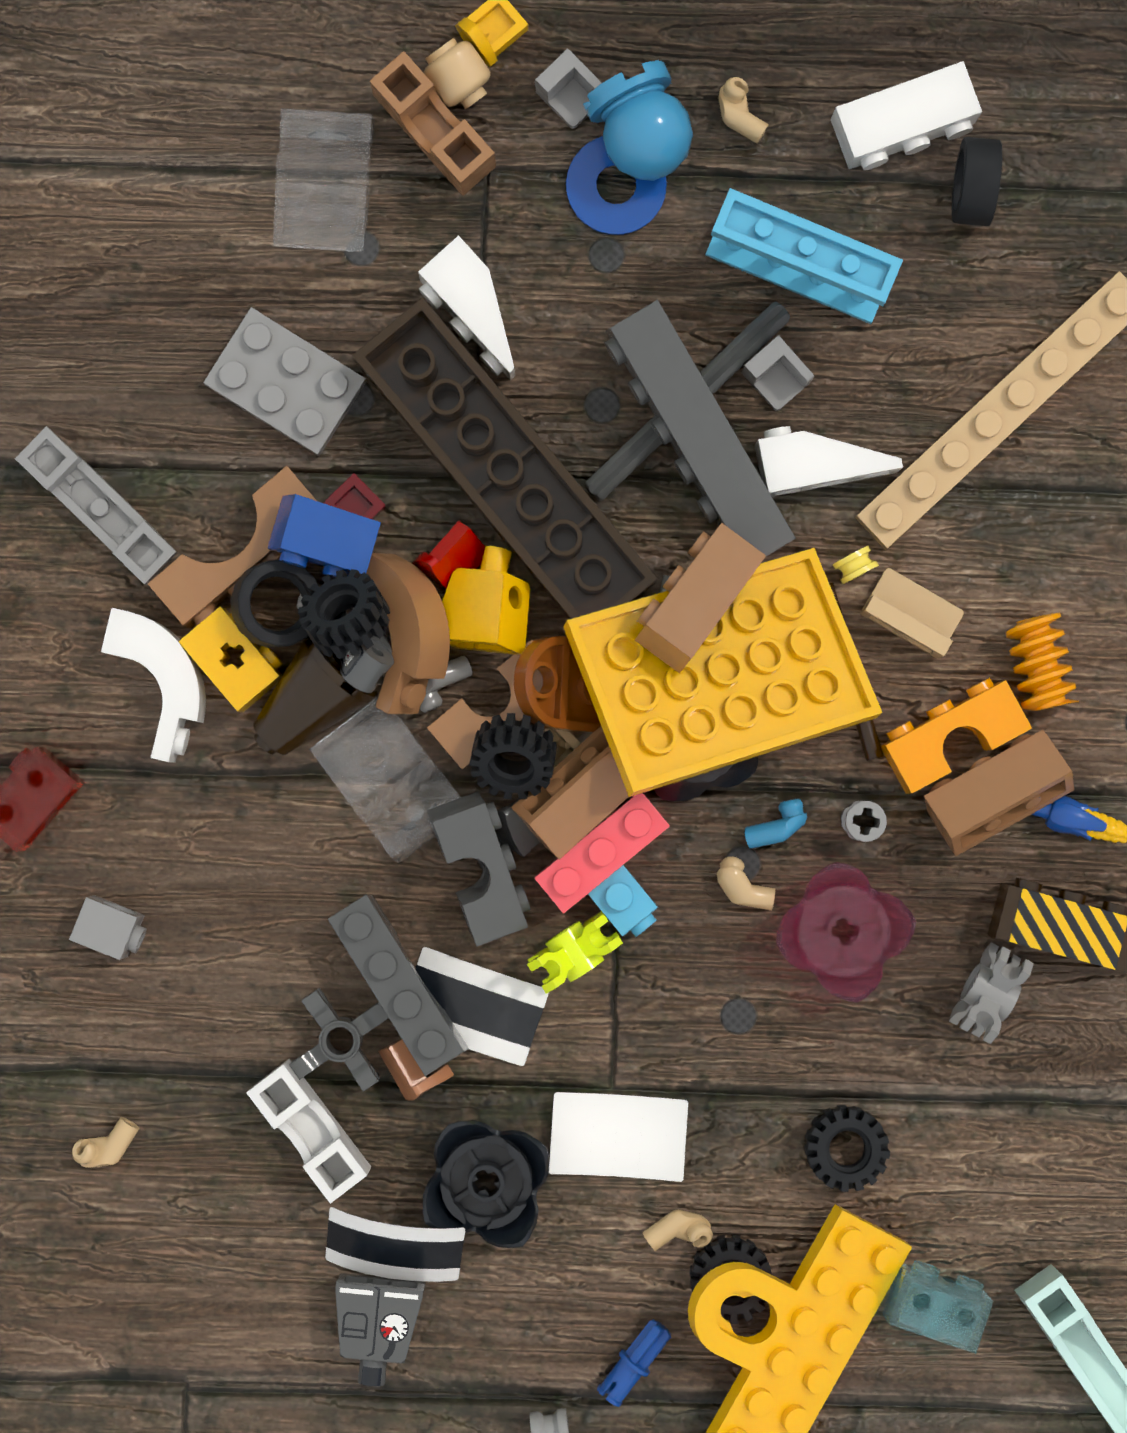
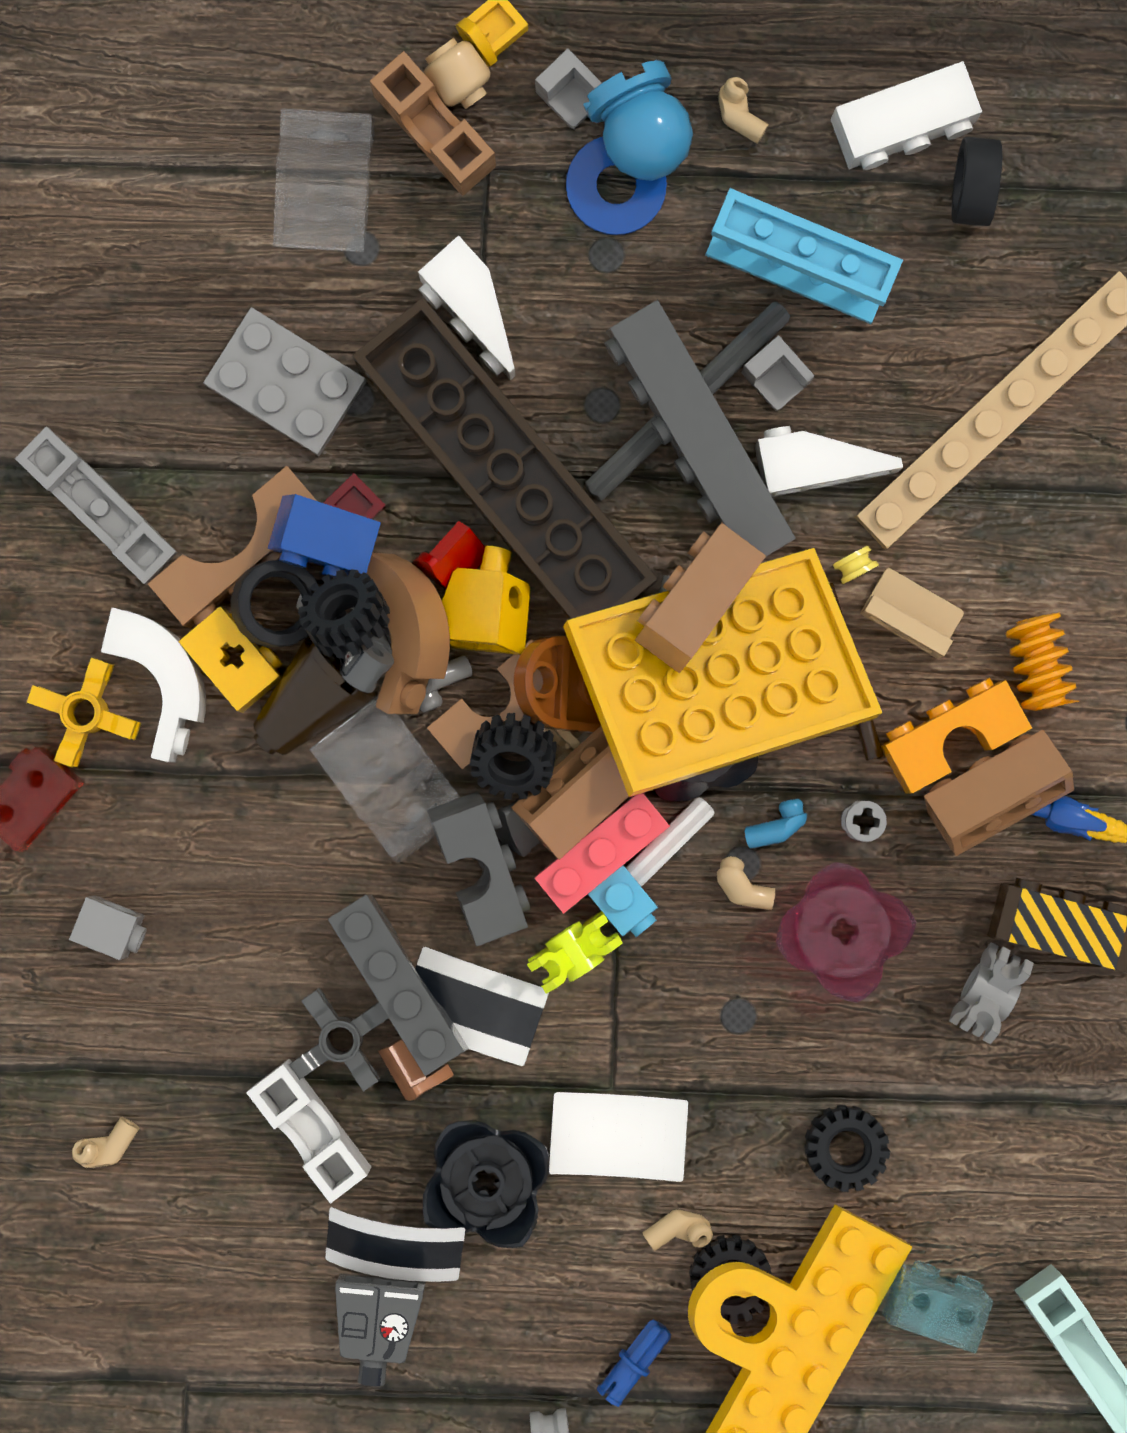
(93, 687): none -> yellow pin
(671, 840): none -> white axle

